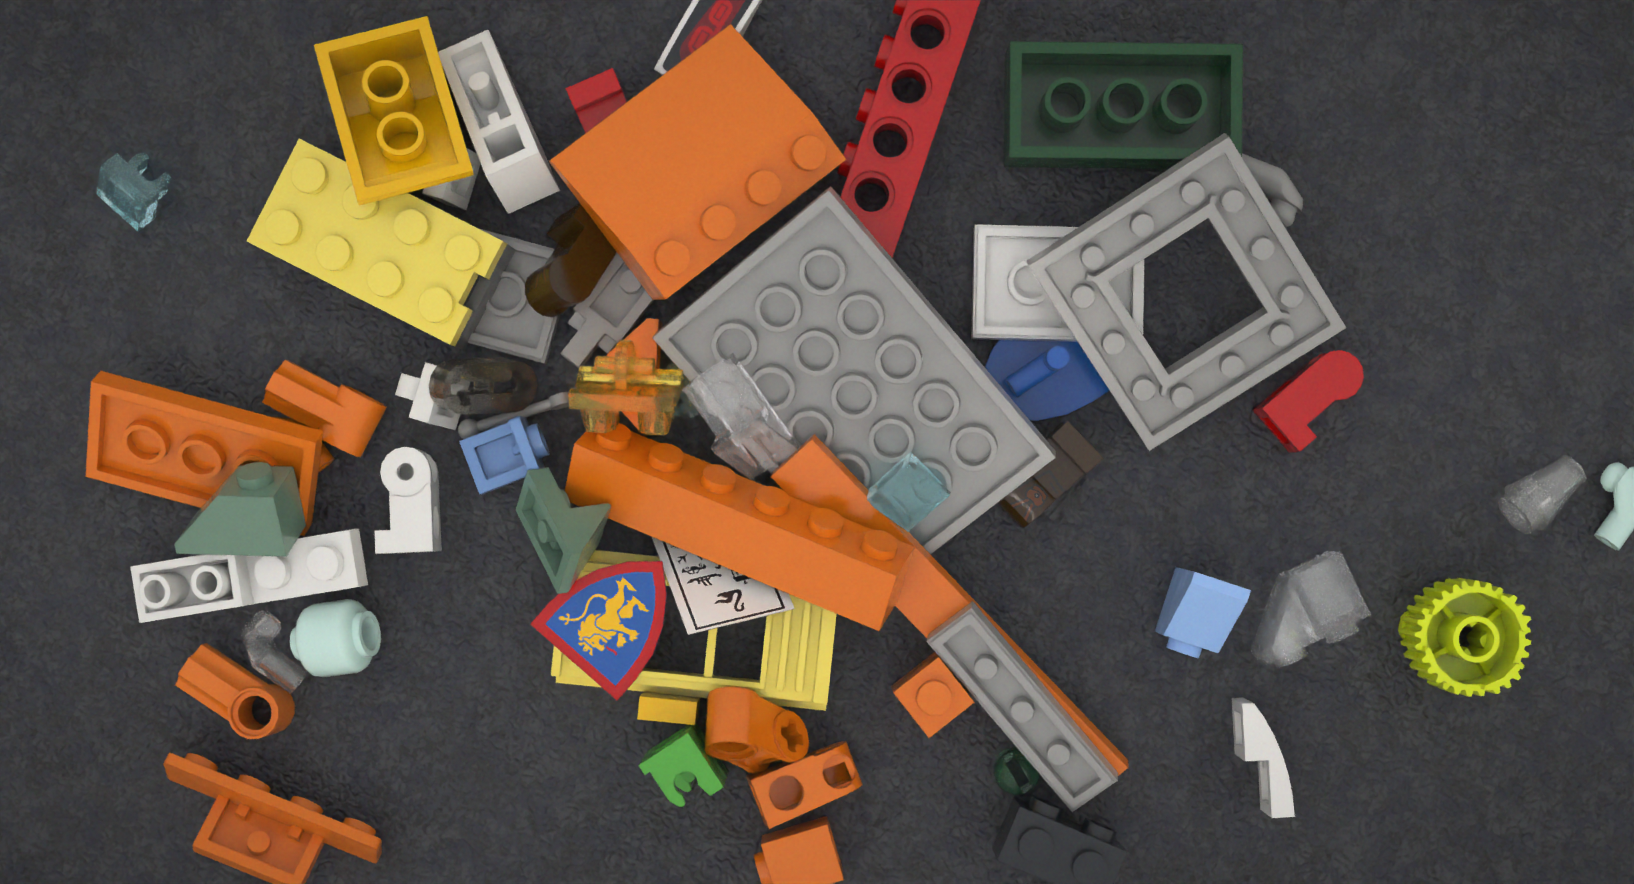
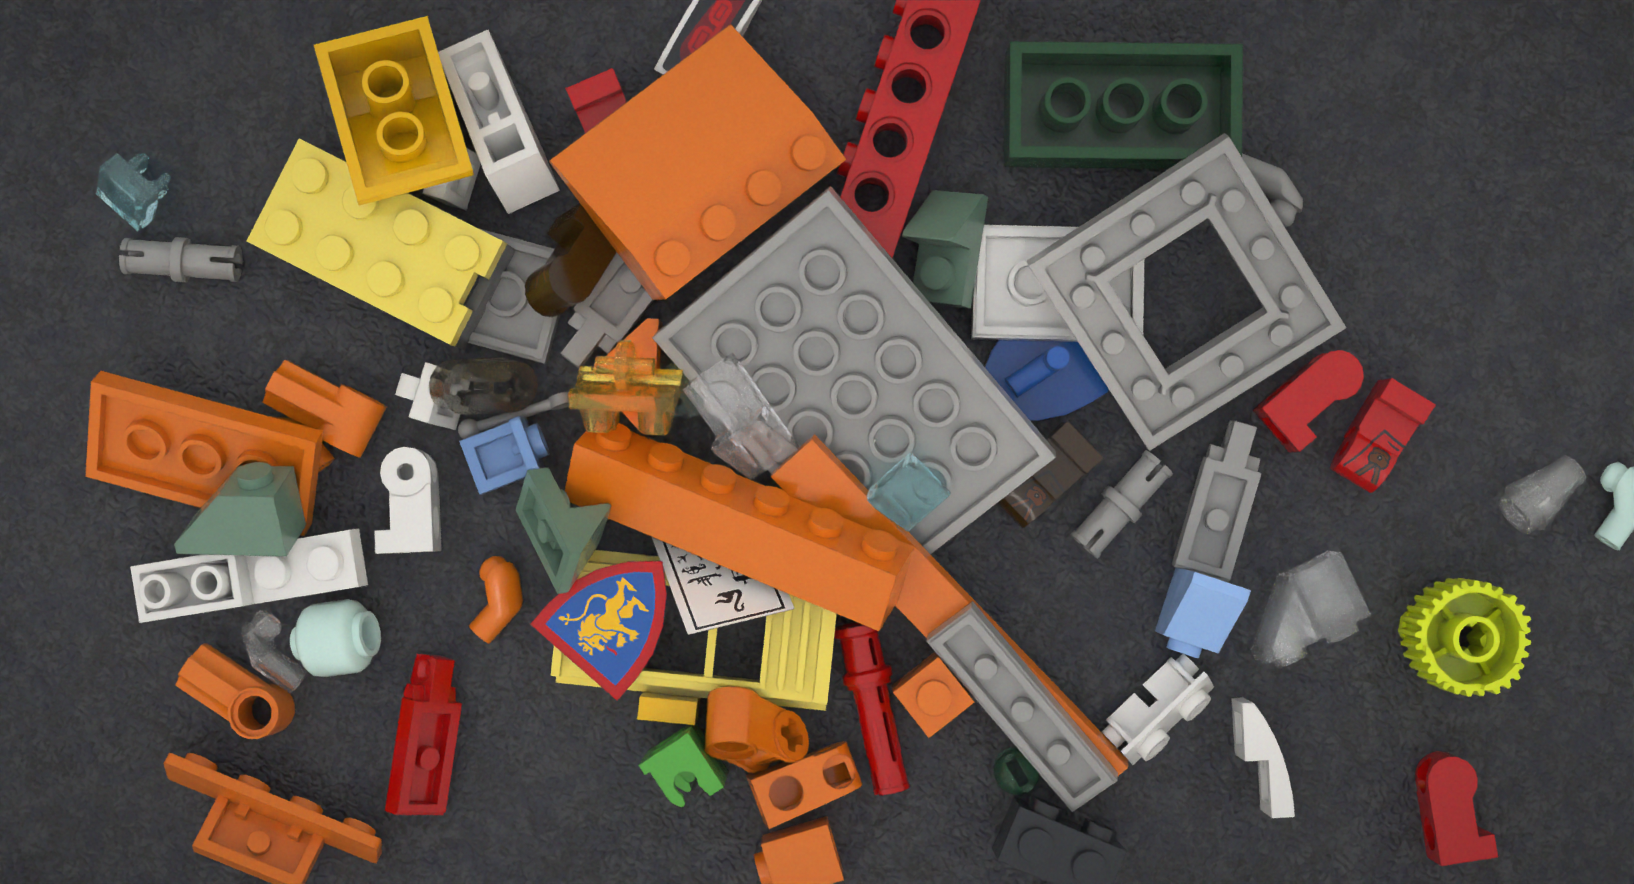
(181, 259): none -> light grey pin
(425, 740): none -> red hinge
(503, 598): none -> orange arm
(868, 679): none -> red pin
(949, 246): none -> sand green slope
(1121, 504): none -> light grey pin
(1177, 698): none -> white hinge
(1220, 505): none -> light grey hinge
(1380, 433): none -> red leg
(1447, 811): none -> red leg

